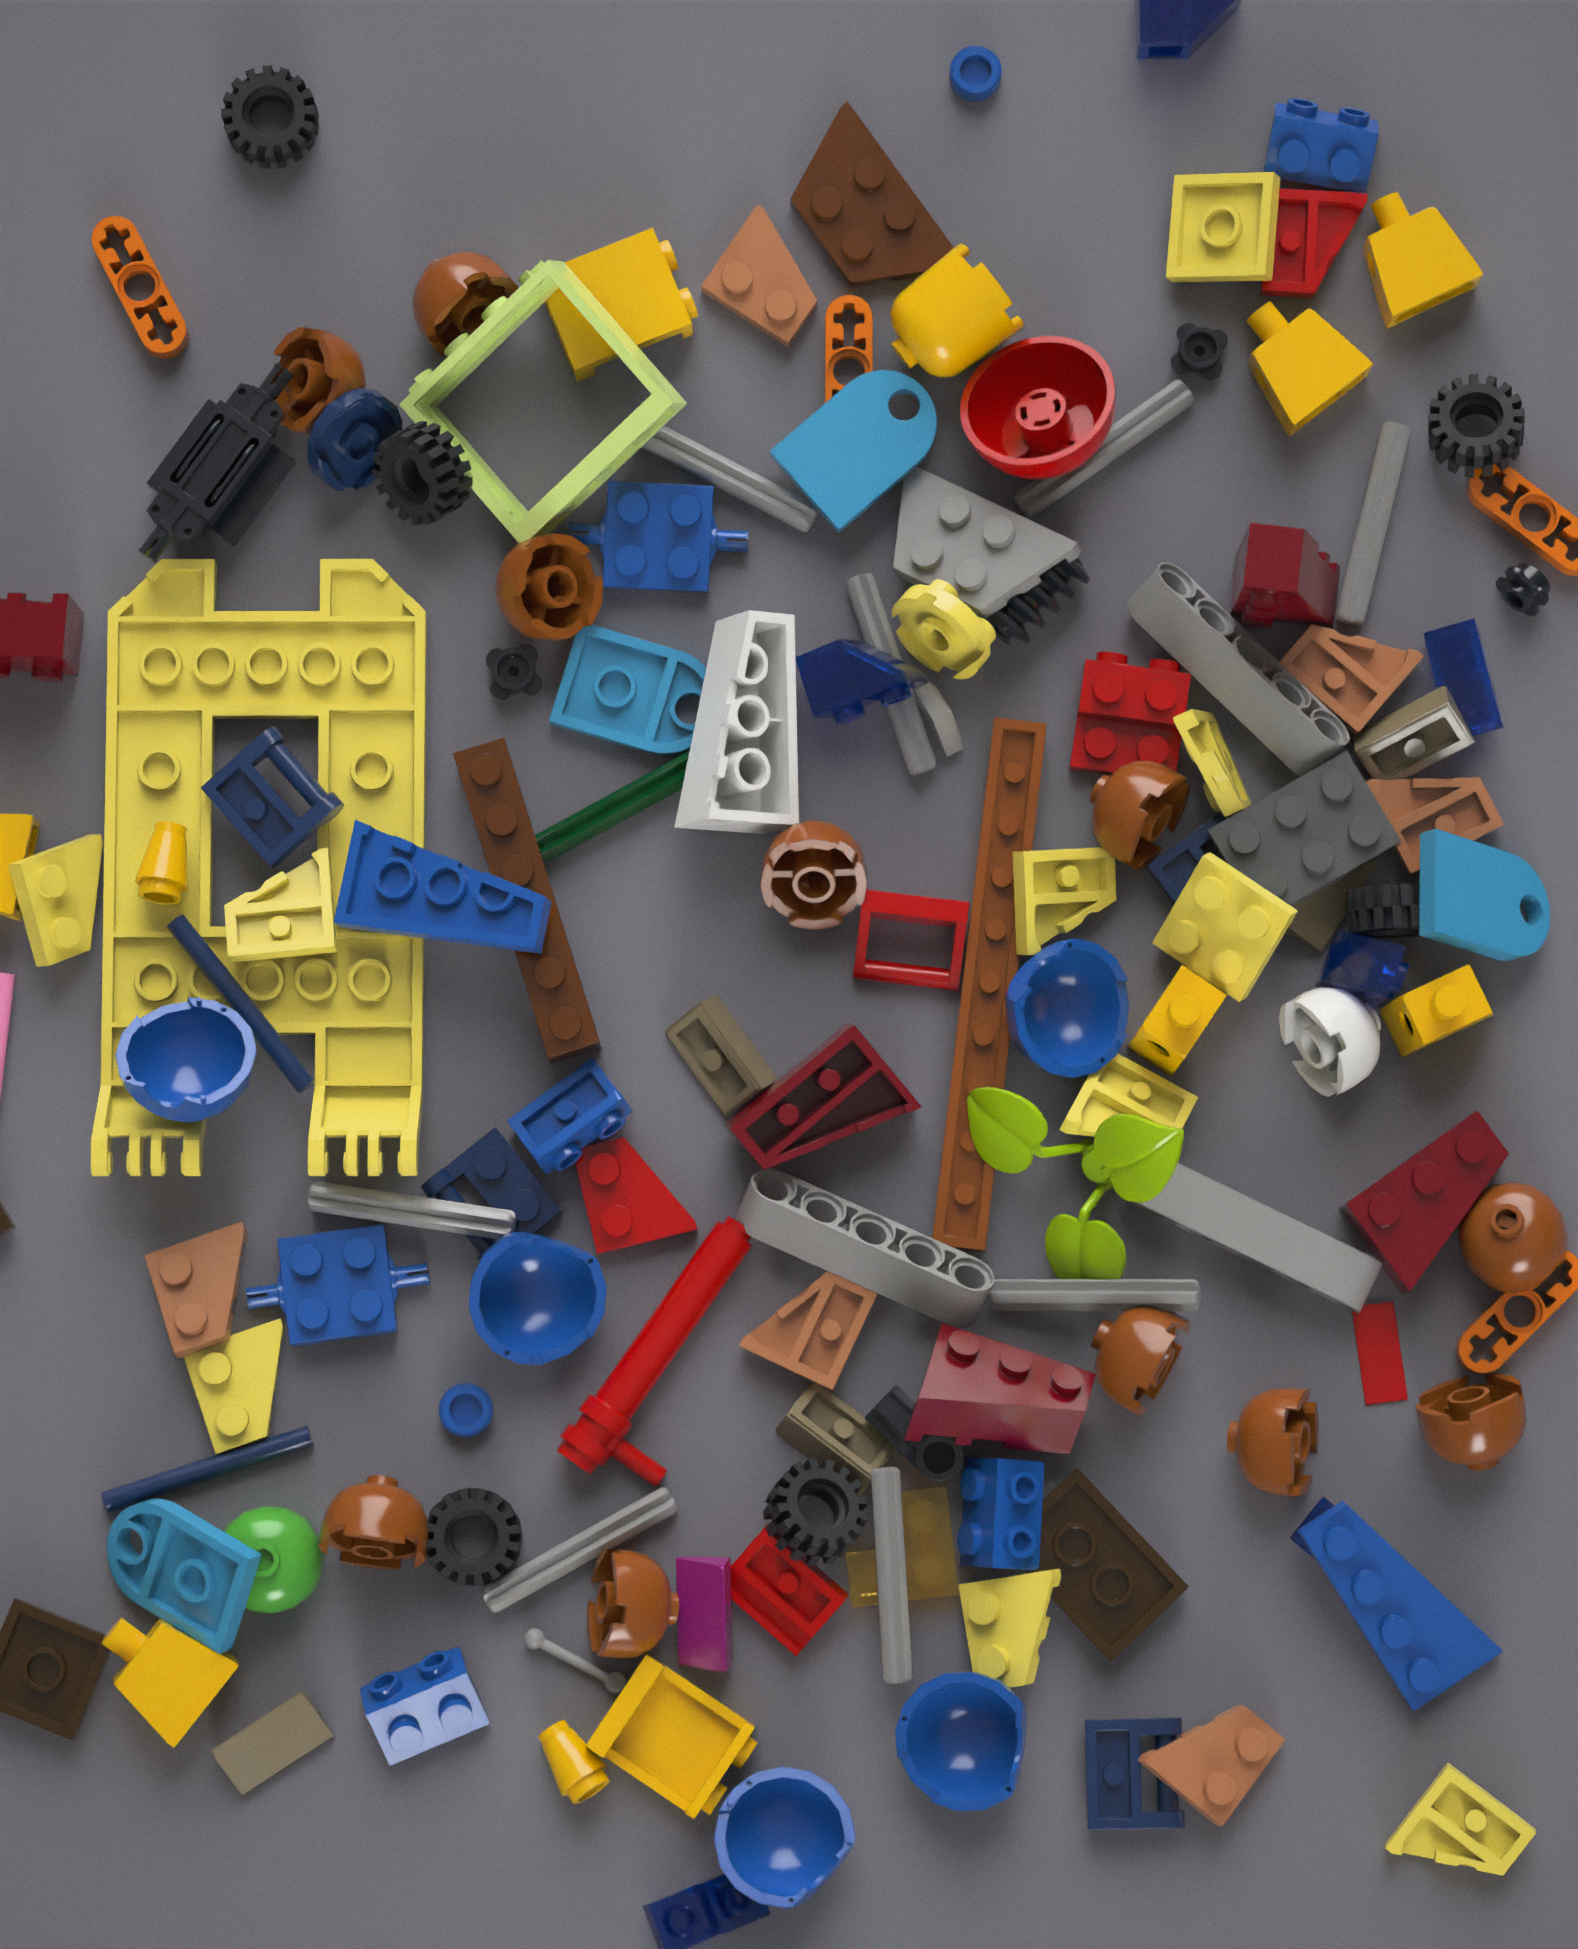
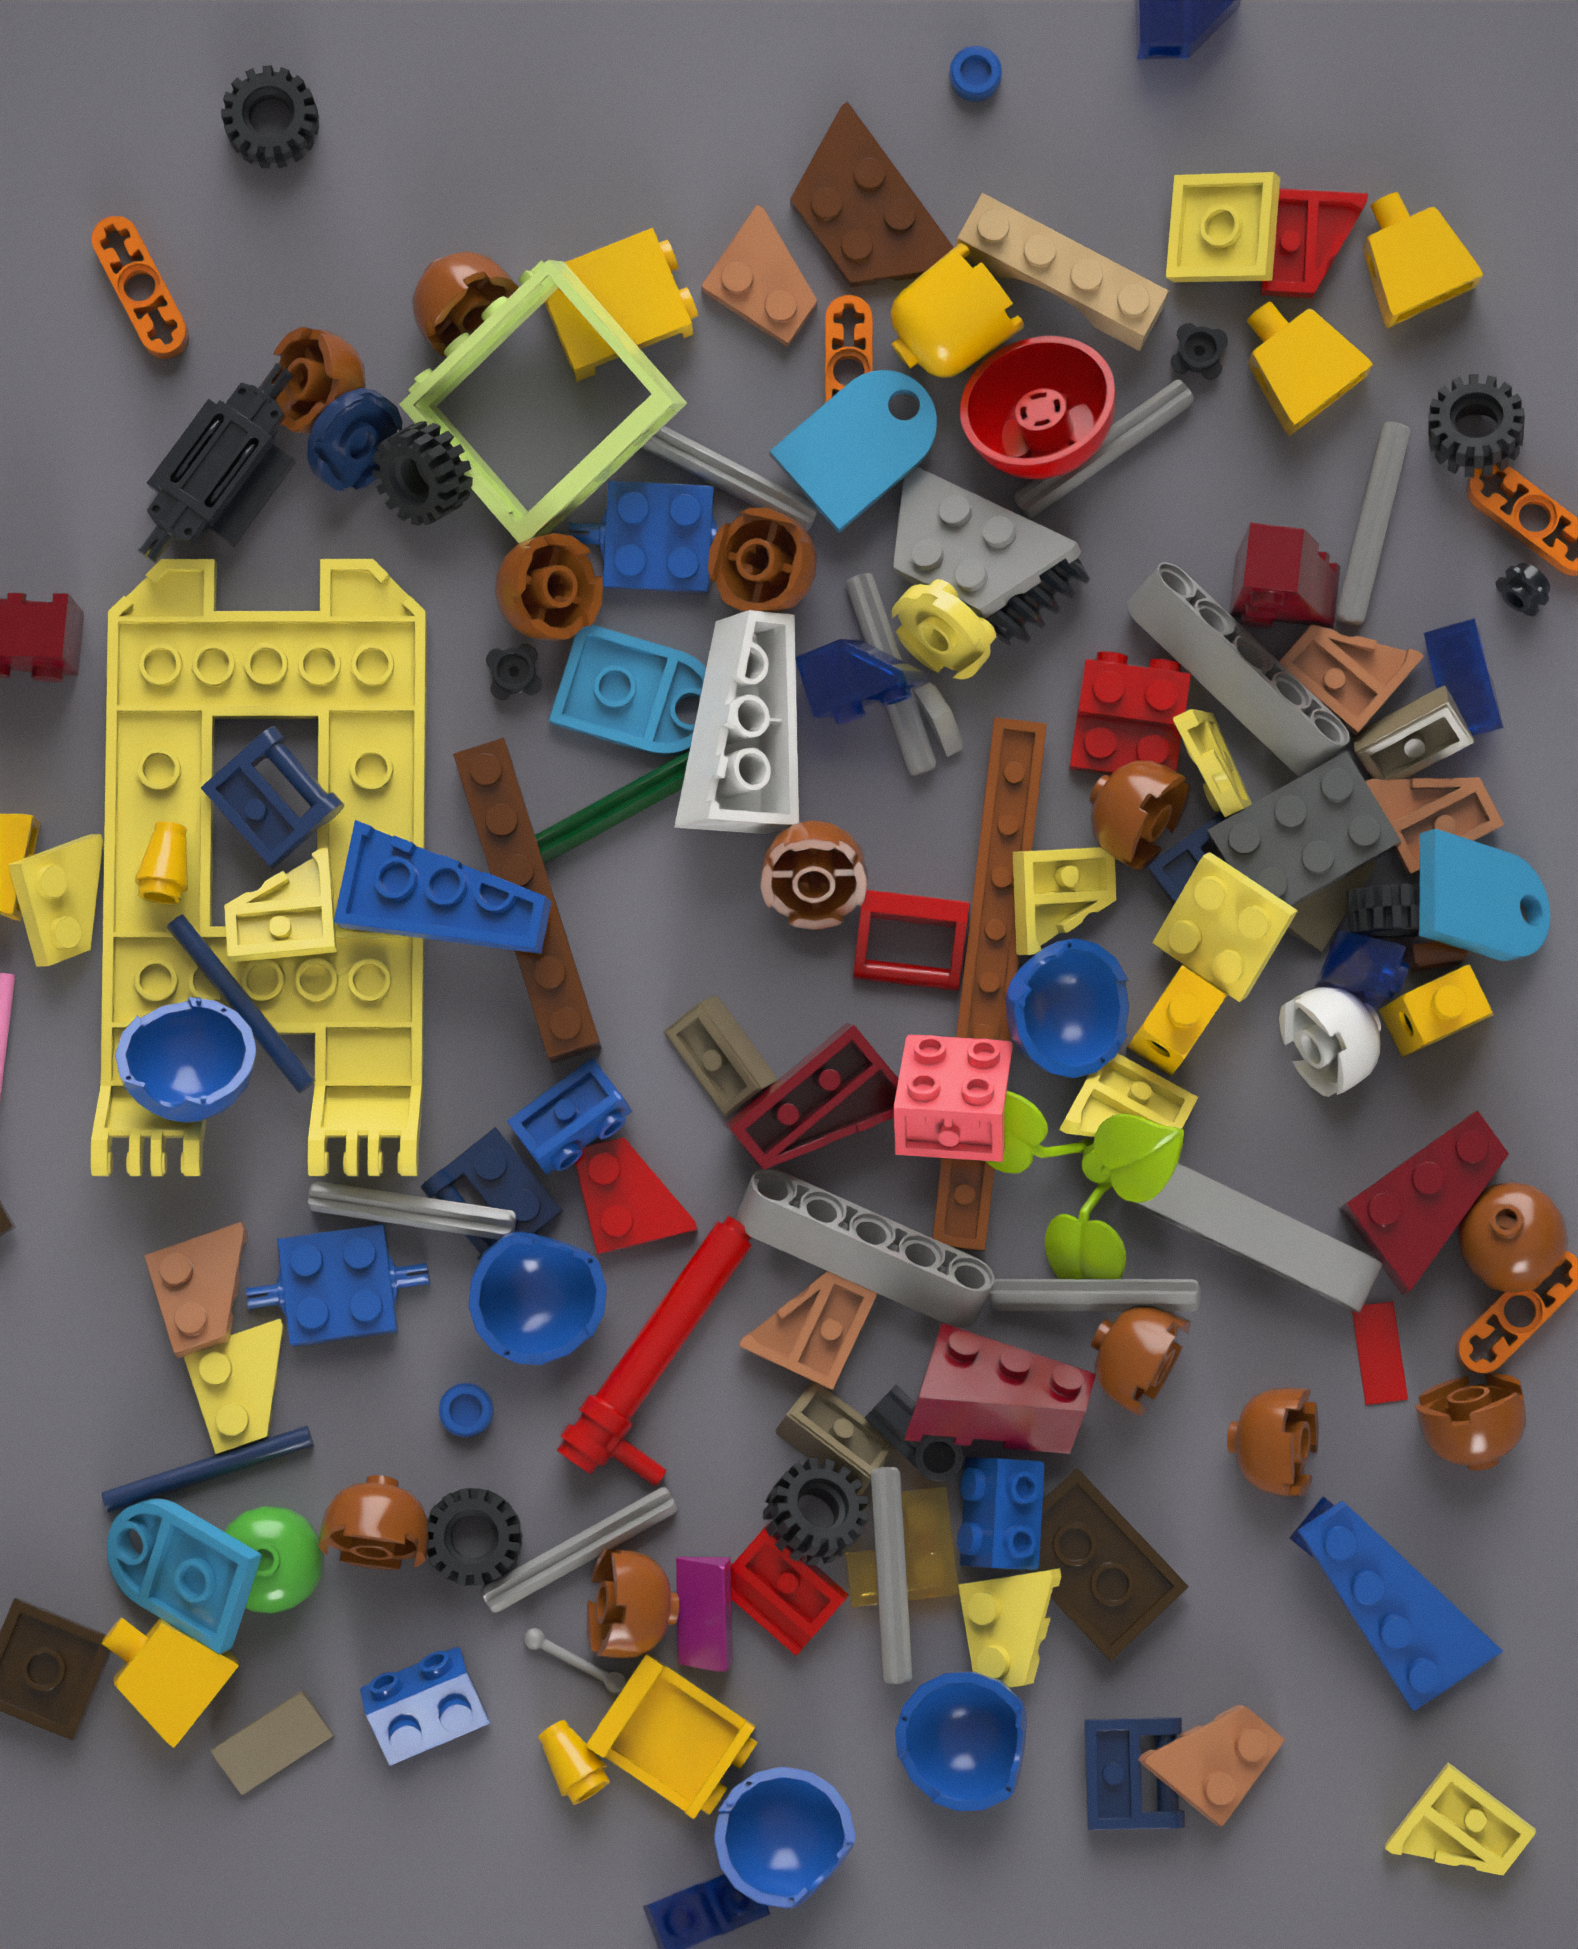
(762, 561): none -> dark orange cylinder
(952, 1098): none -> coral bracket
(1097, 287): none -> tan arch
(1322, 145): blue bracket -> none
(1434, 955): none -> dark orange tile

